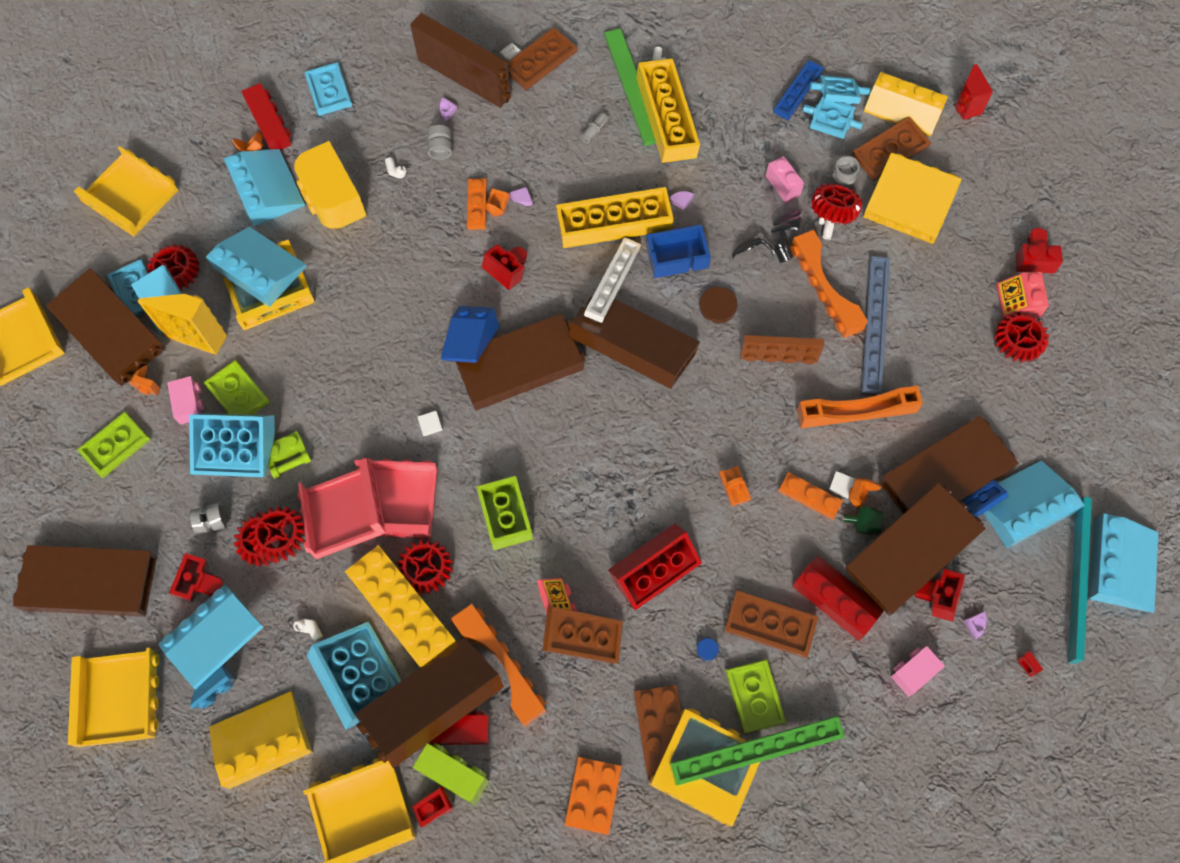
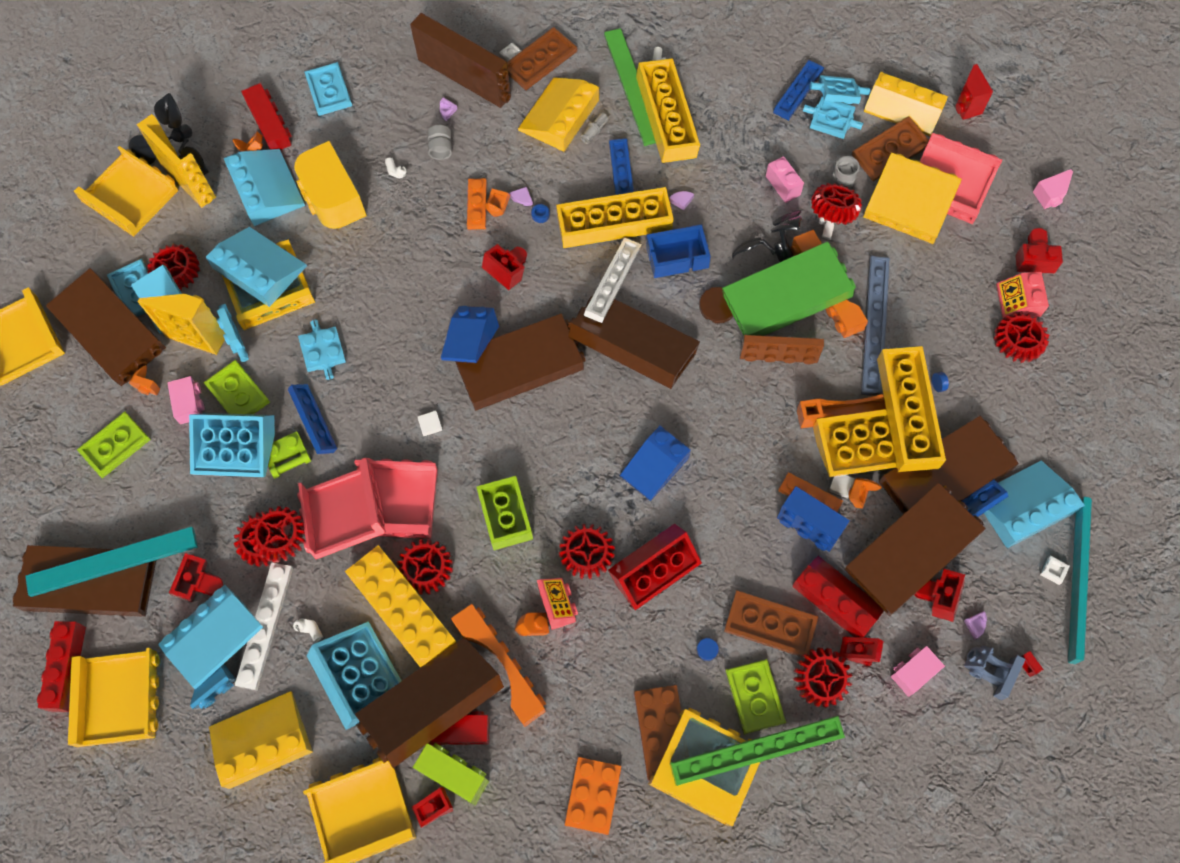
(65, 643): none -> red brick
(111, 561): none -> teal tile
(168, 113): none -> black plant
(183, 171): none -> yellow panel
(215, 515): light grey wheel -> none
(231, 334): none -> medium azure plate
(268, 615): none -> white plate
(312, 419): none -> blue plate
(321, 349): none -> medium azure plate
(532, 624): none -> orange plate
(540, 213): none -> blue tile
(560, 111): none -> yellow slope
(582, 635): dark orange plate -> none
(595, 550): none -> red gear
(621, 166): none -> blue plate
(655, 463): none -> blue slope
(734, 486): orange hips -> none
(789, 291): none -> bright green brick
(812, 519): none -> blue piece
(826, 694): none -> red gear
(855, 443): none -> yellow slope
(861, 649): none -> red slope
(867, 520): dark green piece -> none
(910, 409): none -> yellow brick
(940, 381): none -> blue tile
(970, 165): none -> coral panel
(1004, 675): none -> sand blue tile
(1053, 189): none -> bright pink slope
(1054, 570): none -> white tile
(1123, 563): medium azure slope -> none

